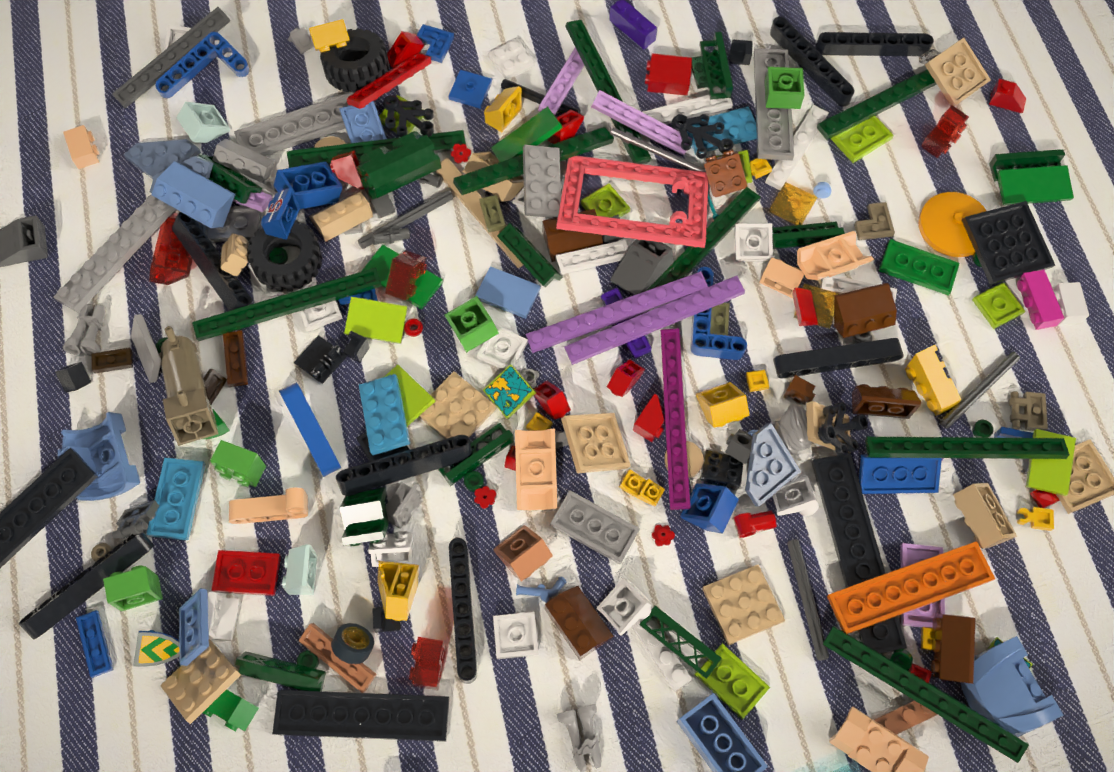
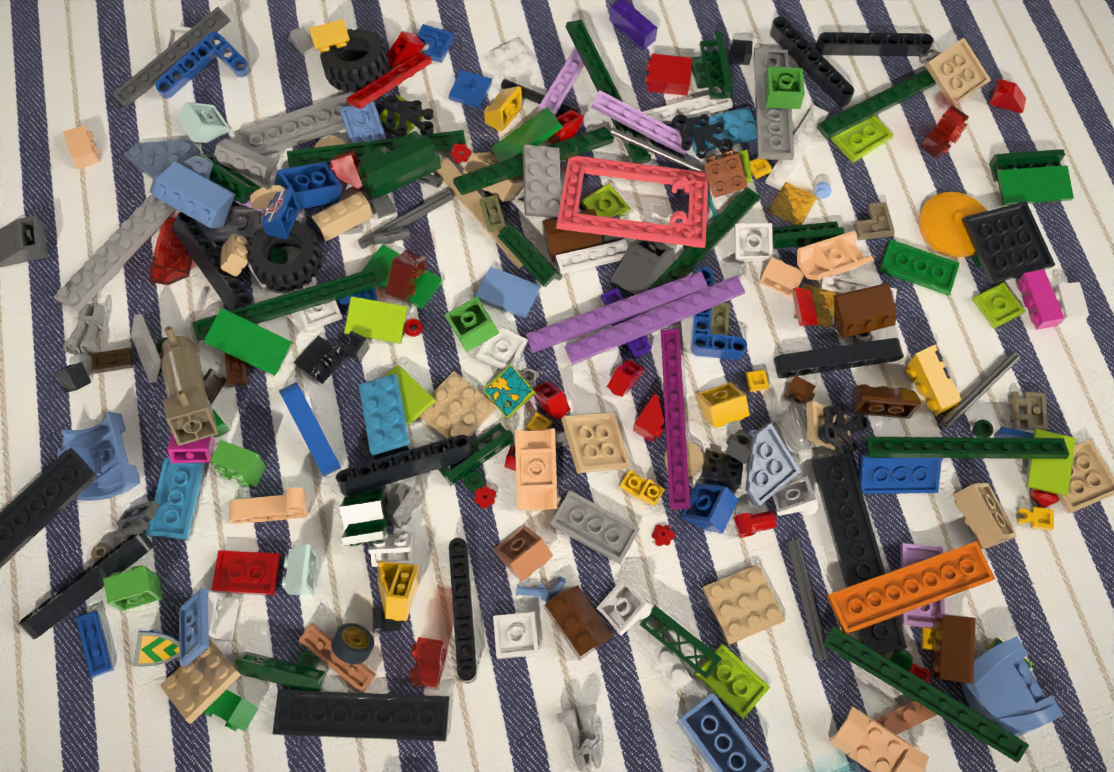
(193, 452): none -> dark pink brick
(247, 342): none -> green tile
(261, 197): none -> tan tile

